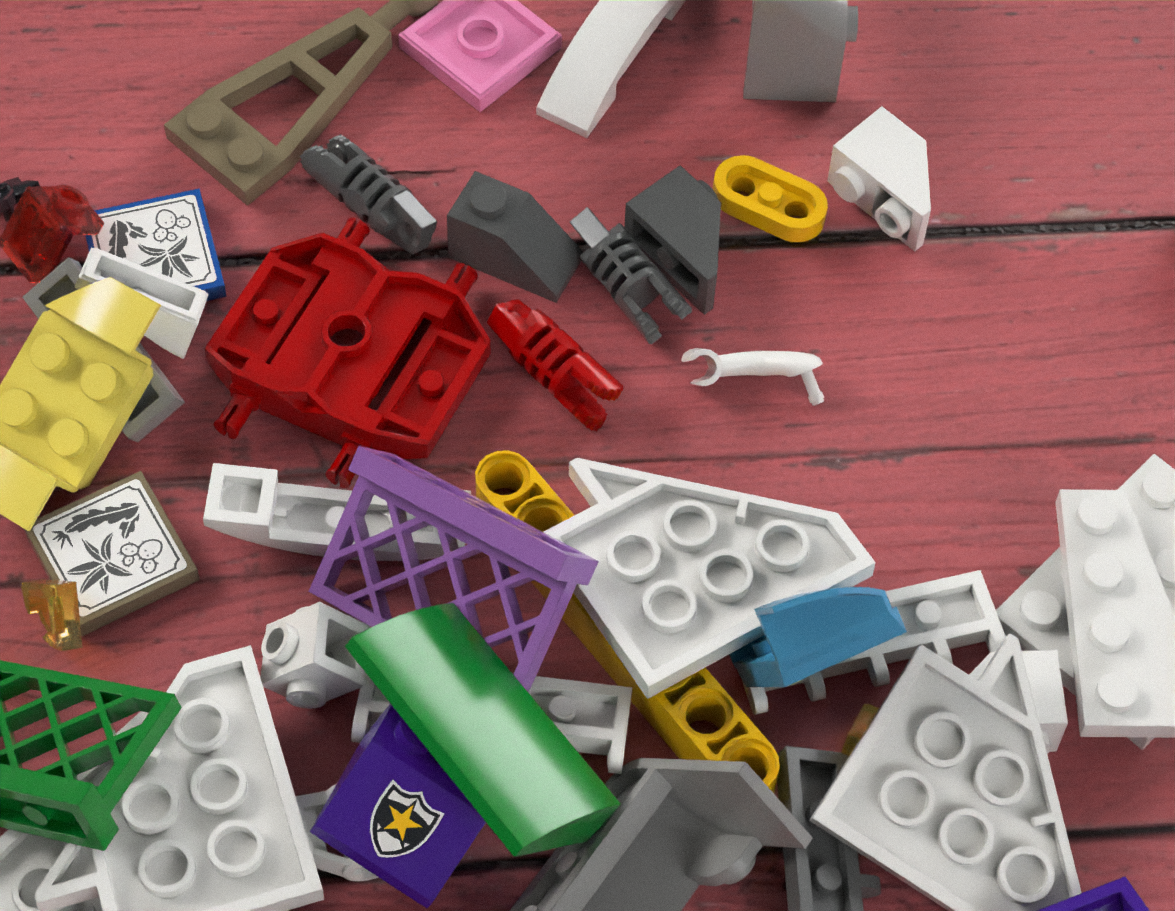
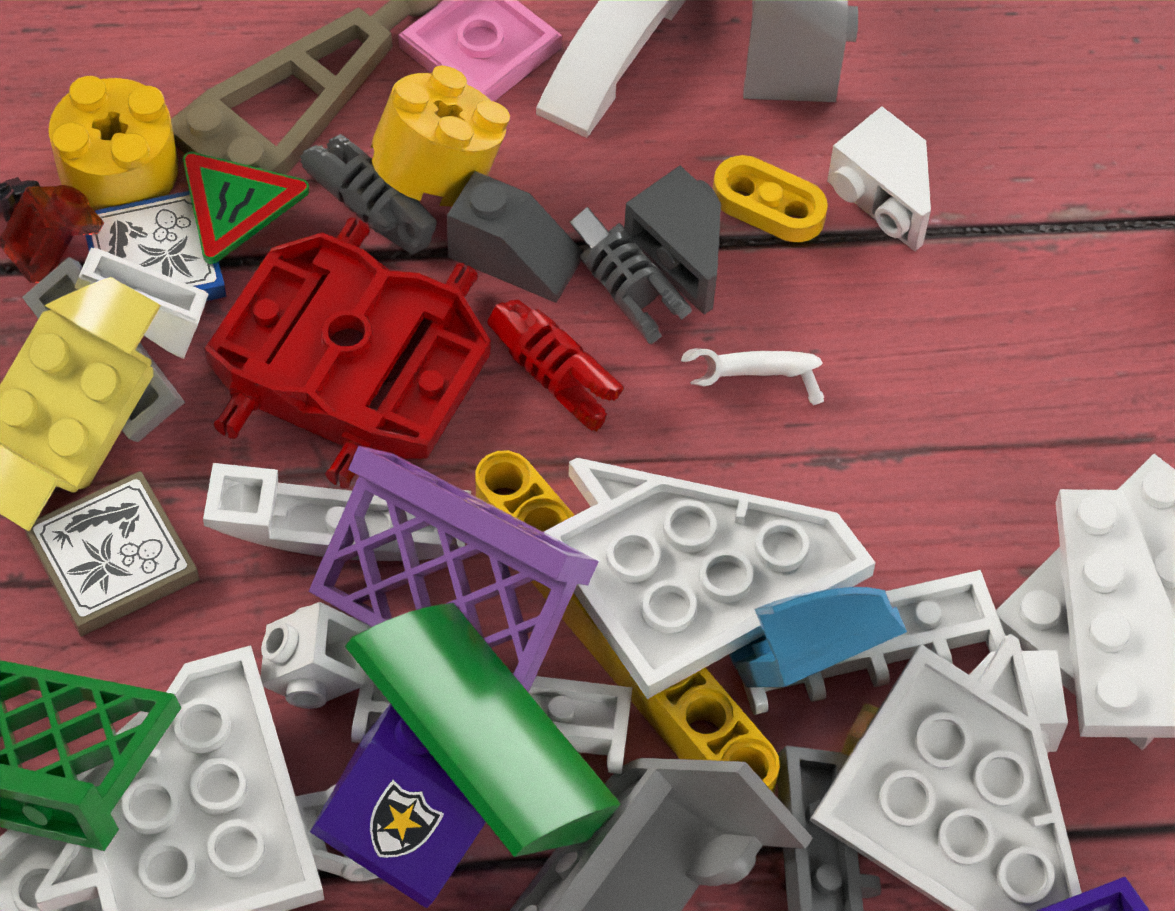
(58, 610): clear yellow tile -> none
(114, 141): none -> yellow brick
(235, 201): none -> piece
(437, 135): none -> yellow brick

